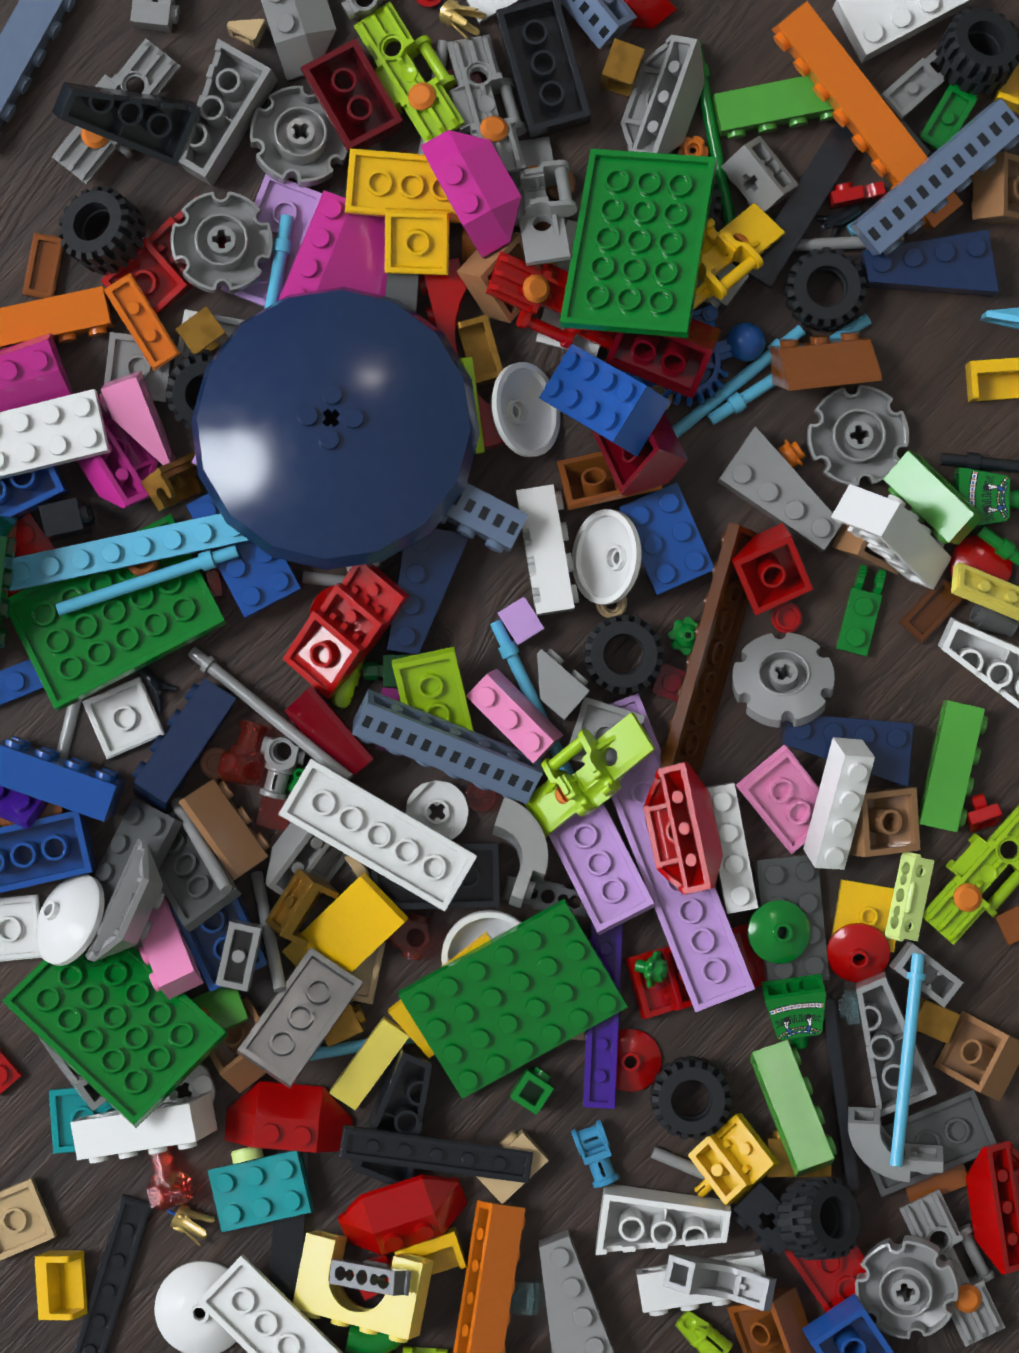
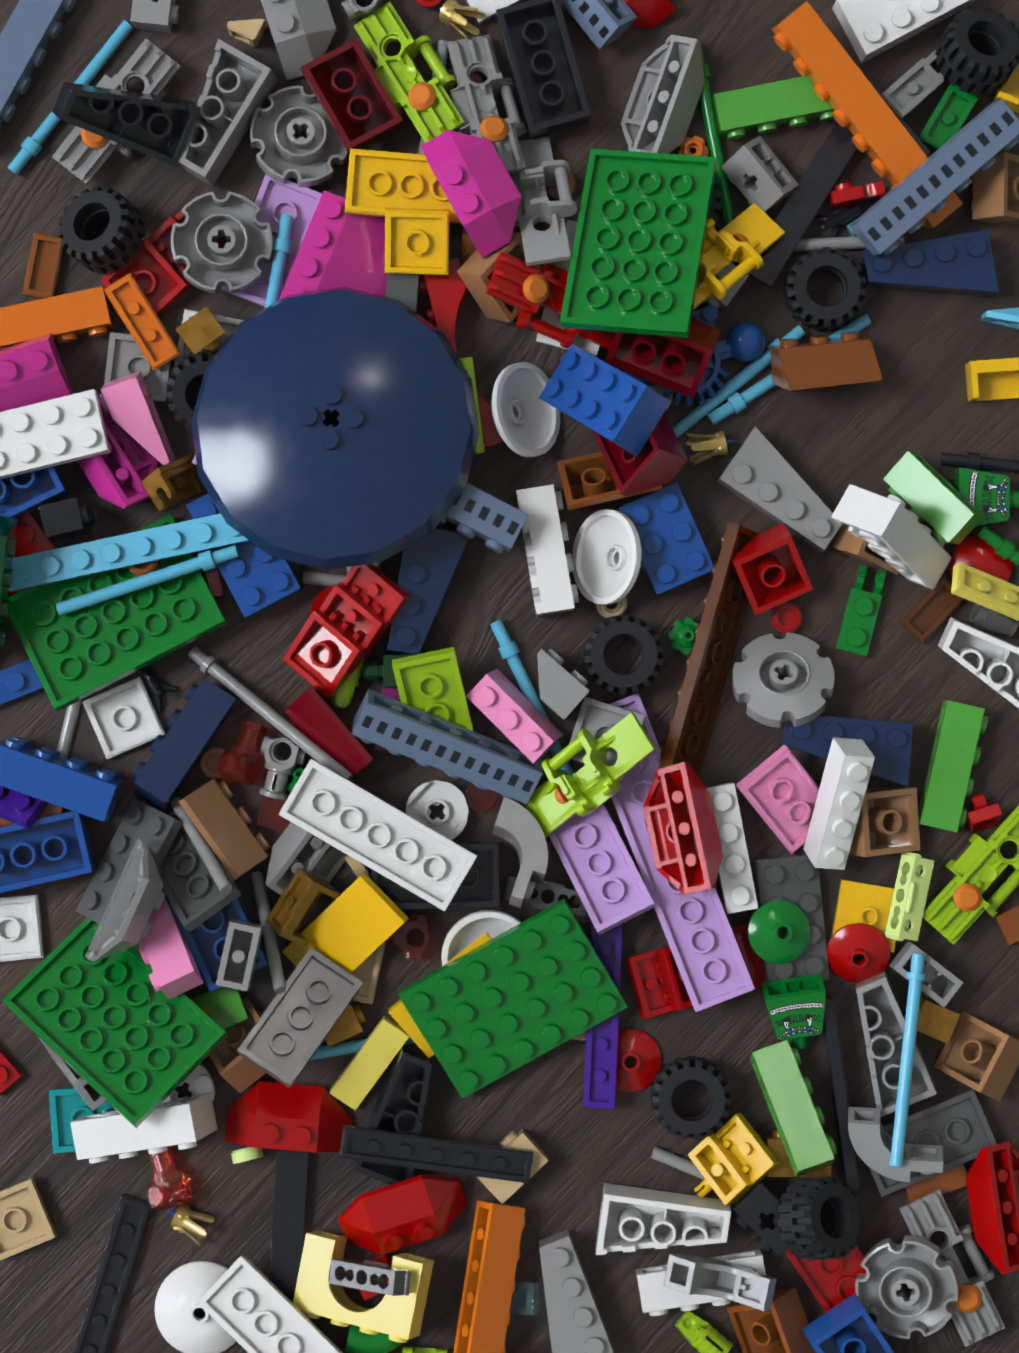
(32, 145): none -> medium azure bar
(61, 1285): yellow panel -> none
(70, 919): white dish -> none
(260, 1190): teal plate -> none
(444, 1250): yellow panel -> none
(480, 345): pearl gold panel -> none
(520, 621): lavender panel -> none
(532, 1089): green brick -> none
(594, 1151): dark azure connector -> none
(621, 68): pearl gold panel -> none
(654, 969): green plant -> none
(668, 682): dark red plate -> none
(709, 444): none -> pearl gold piece
(792, 453): orange plate -> none
(849, 1007): clear light blue plate -> none
(870, 414): light grey piece -> none

